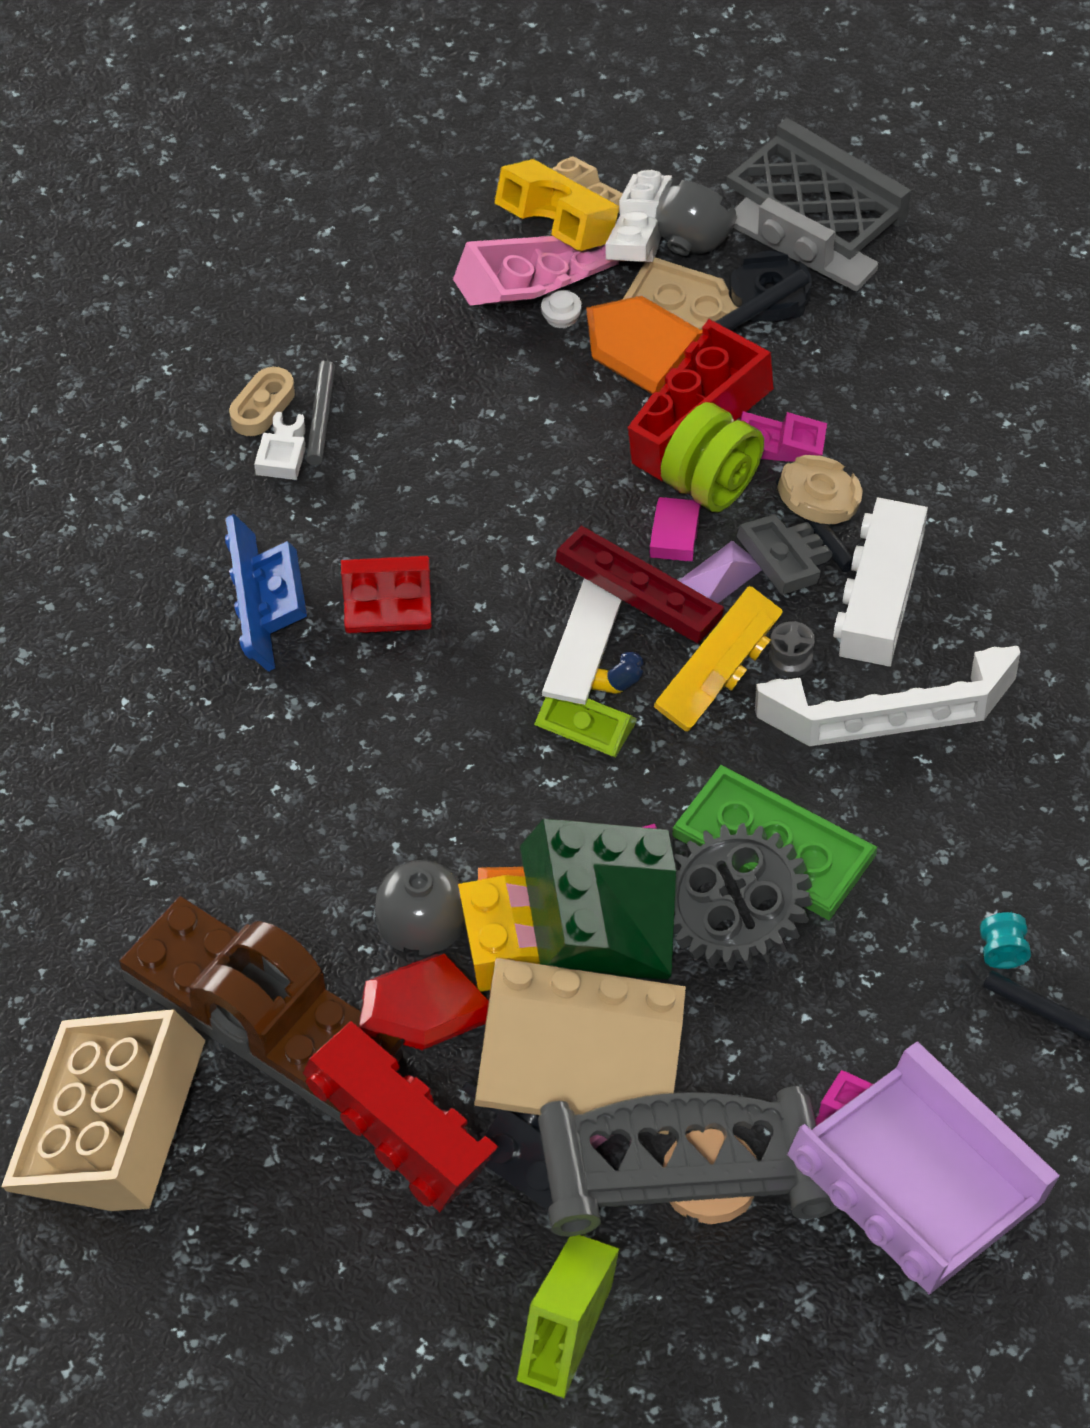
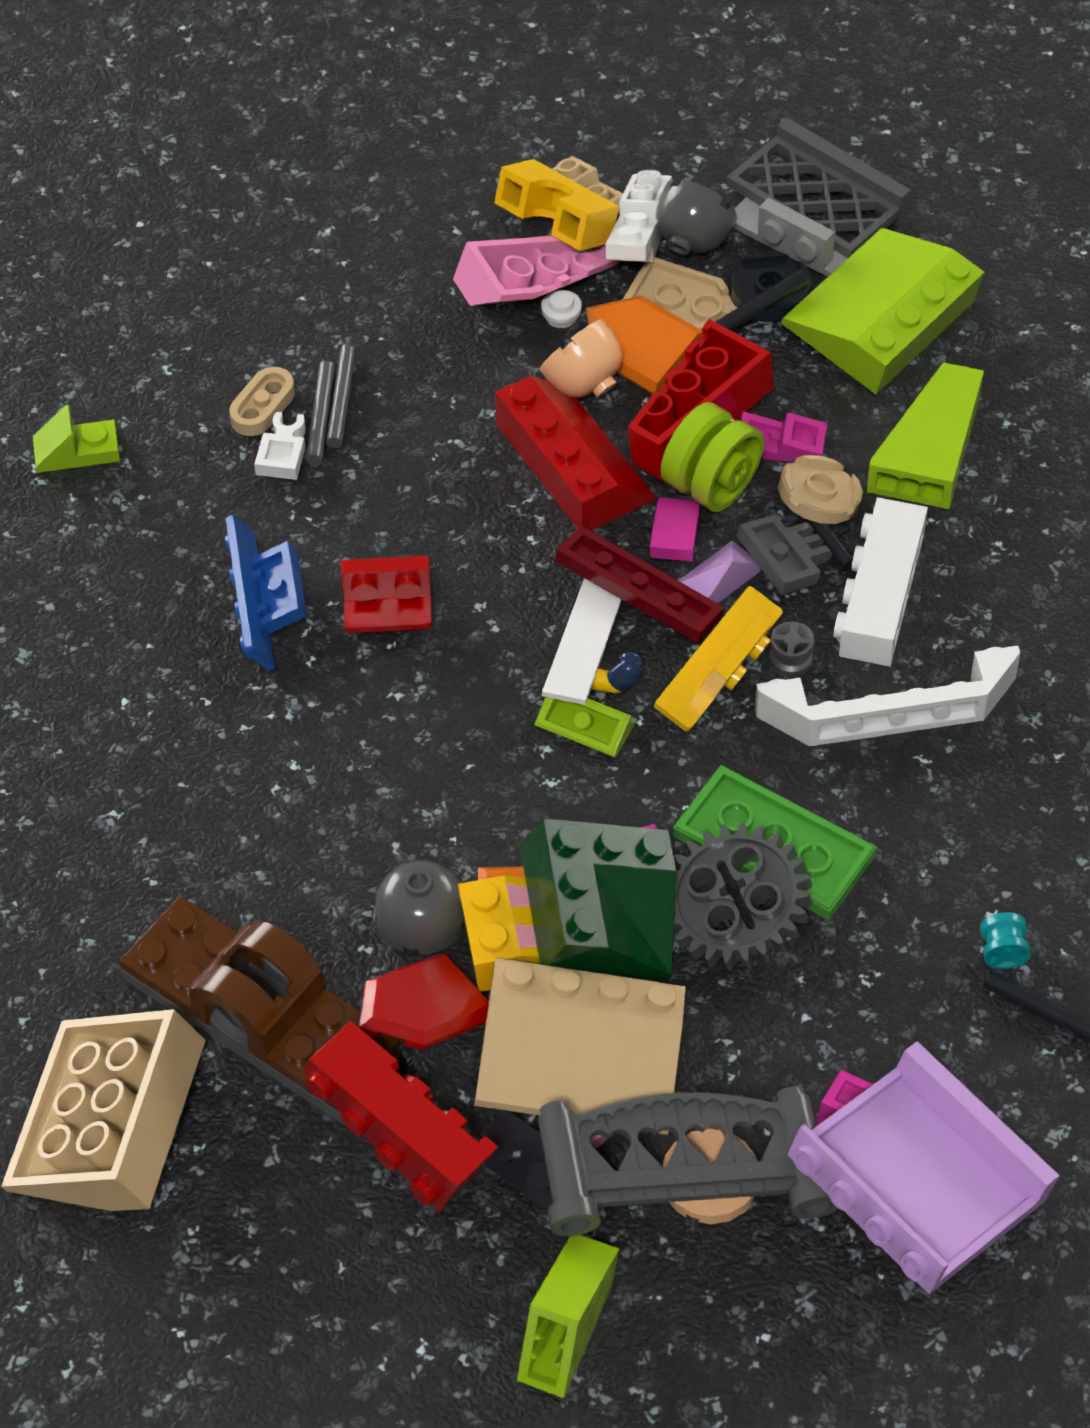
(68, 446): none -> lime slope
(341, 396): none -> dark grey bar
(569, 453): none -> red slope
(586, 362): none -> light nougat cylinder
(885, 305): none -> lime slope
(929, 442): none -> lime slope

